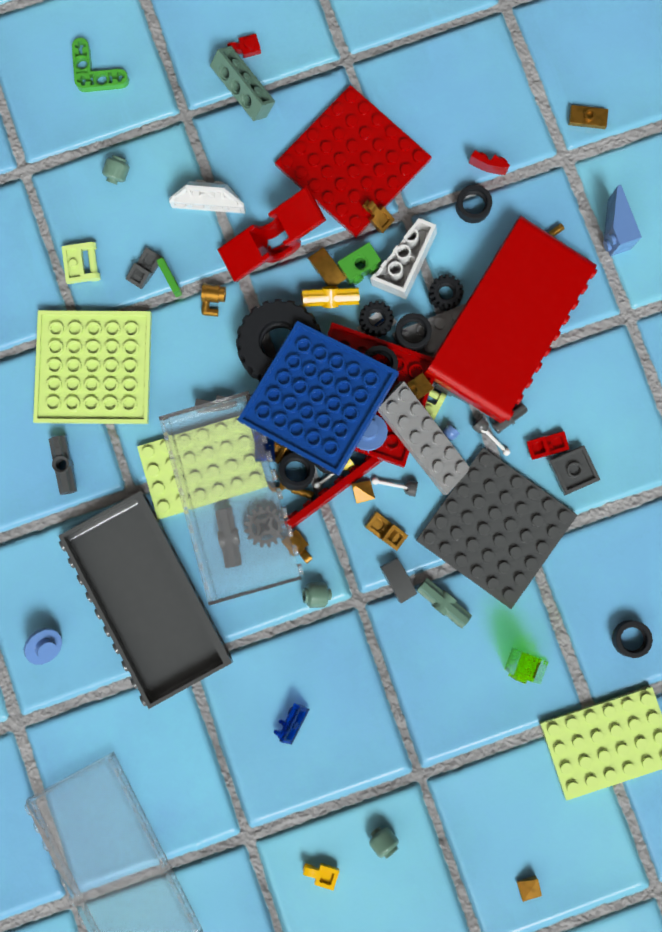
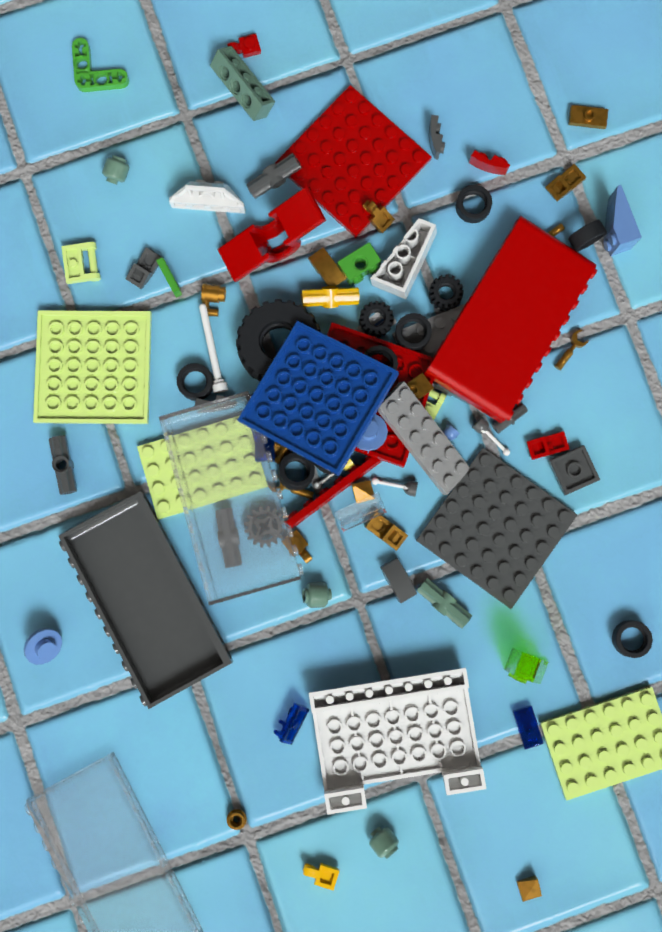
(190, 368): none -> black tyre
(219, 383): none -> white piece
(236, 825): none -> pearl gold plate
(274, 176): none -> dark grey piece
(360, 512): none -> clear piece
(395, 733): none -> white slope
(435, 138): none -> dark grey slope
(527, 727): none -> clear blue plate
(565, 182): none -> pearl gold slope
(569, 352): none -> pearl gold piece
(587, 235): none -> black tyre

